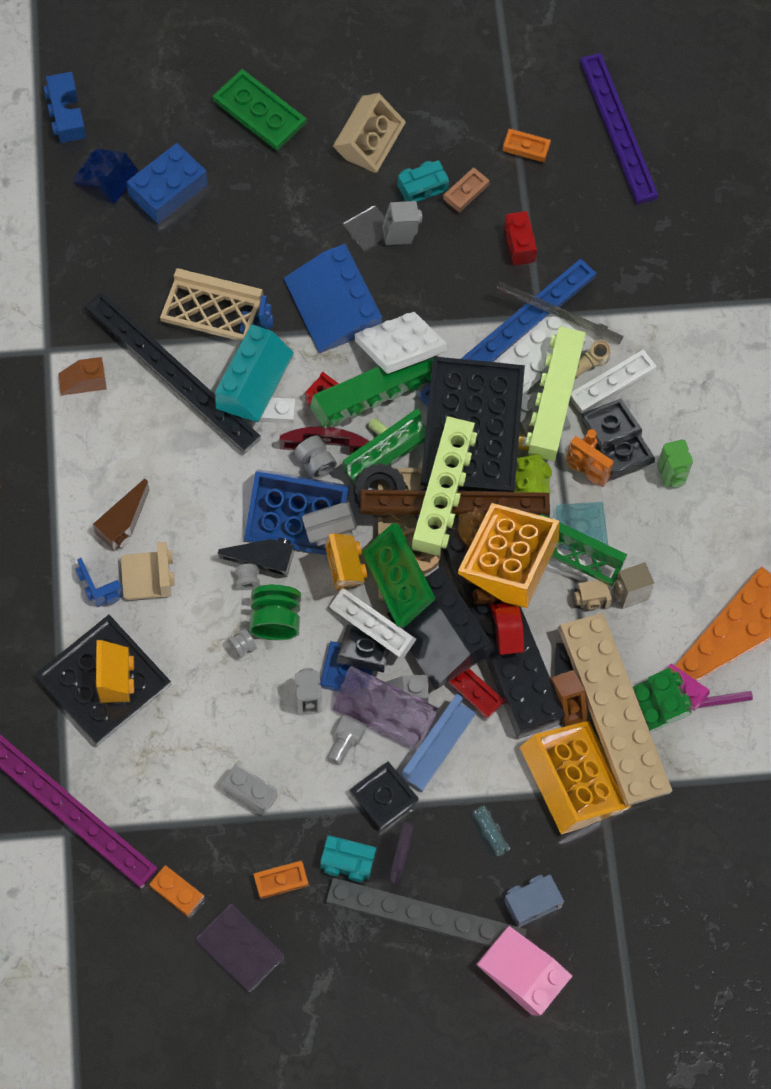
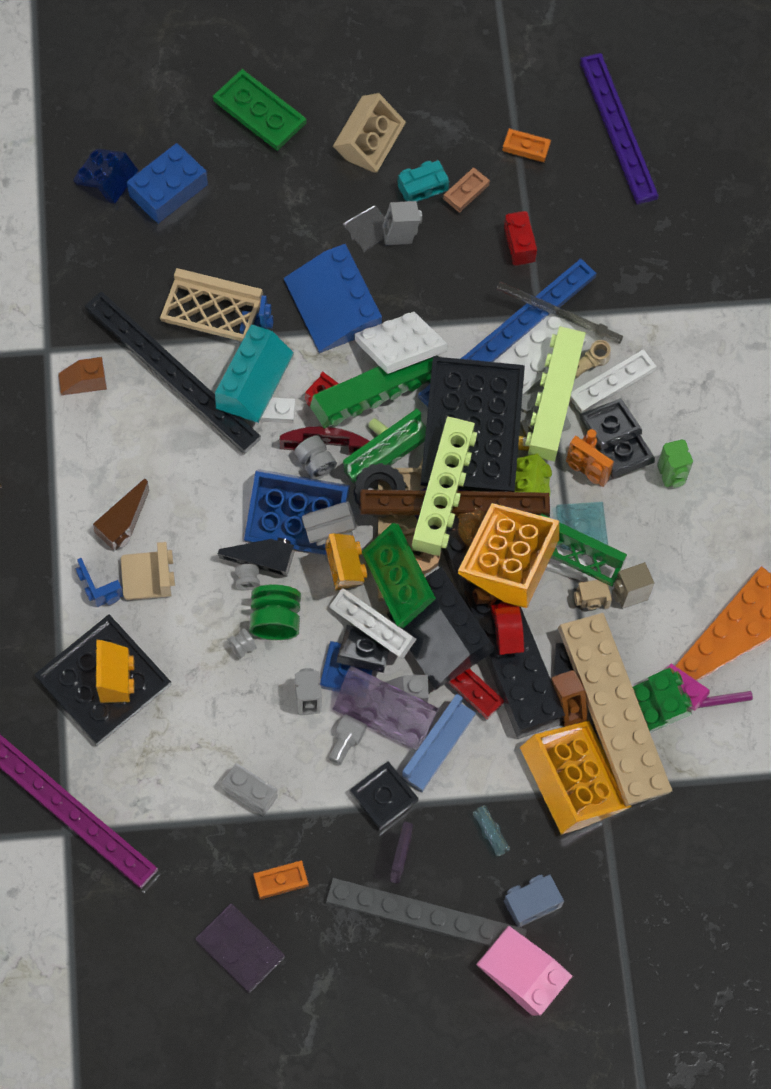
(68, 122): blue arch -> none
(176, 890): orange plate -> none
(348, 859): teal brick -> none

